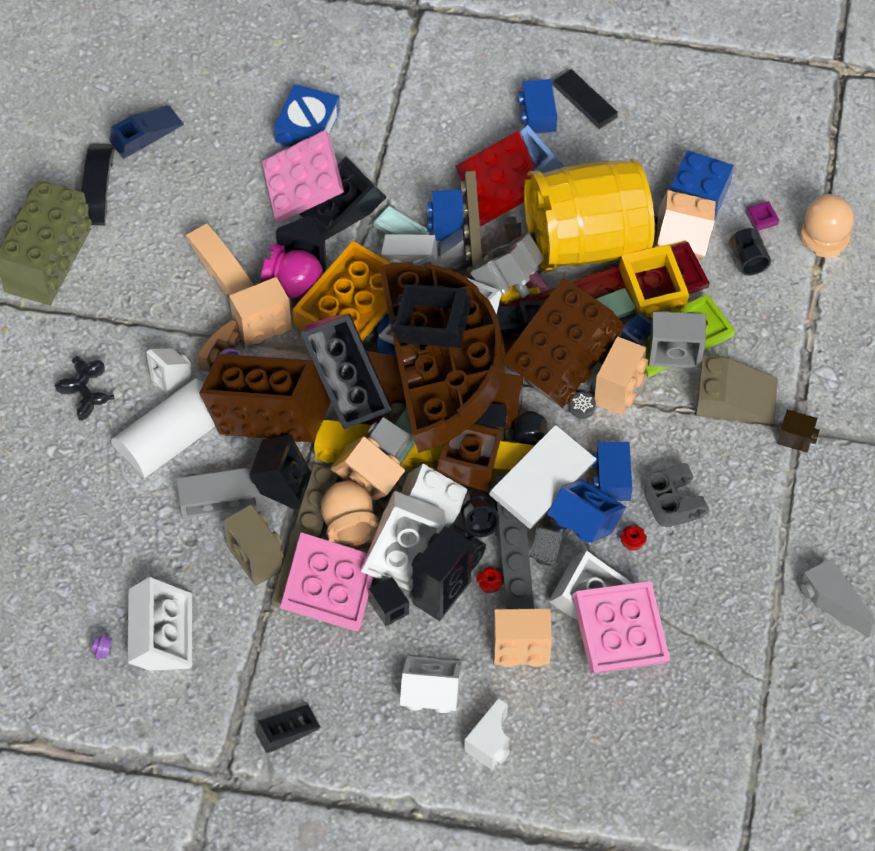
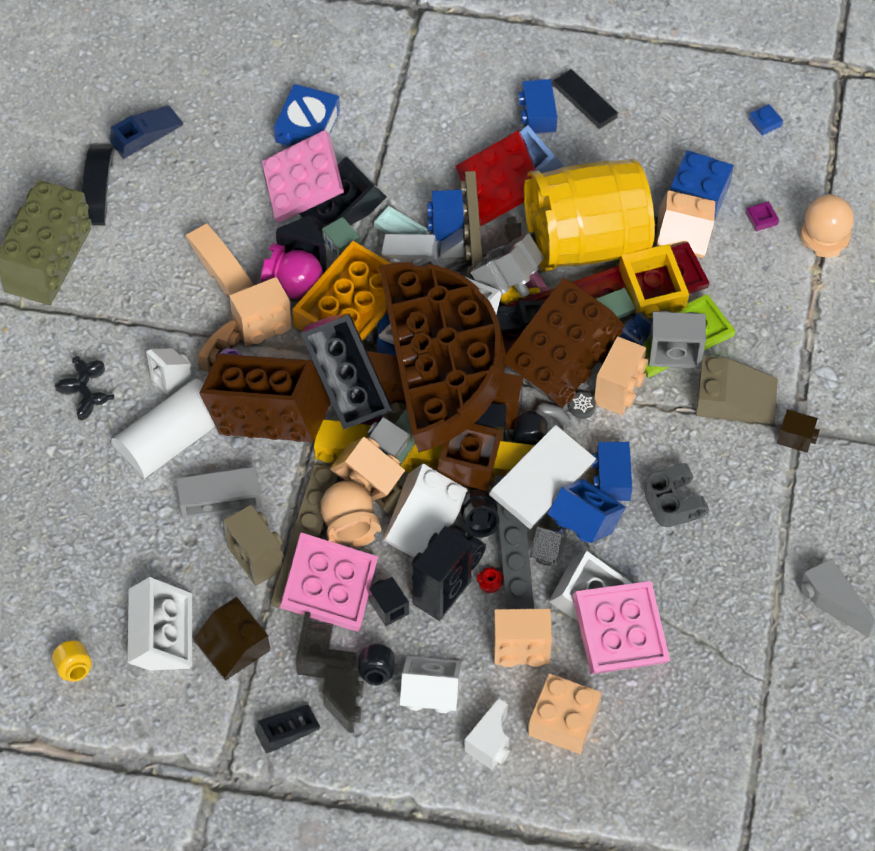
(71, 660): none -> yellow head
(101, 646): medium lavender plate -> none
(232, 639): none -> dark brown slope
(280, 471): black slope -> none
(315, 651): none -> clear smoke panel
(339, 236): none -> sand green brick
(341, 696): none -> clear smoke slope
(376, 664): none -> black head
(400, 537): white slope -> none
(432, 296): black window -> none
(555, 412): none -> light grey arm
(565, 713): none -> light nougat brick
(633, 543): red plate -> none
(749, 251): black wheel -> none
(765, 119): none -> blue plate

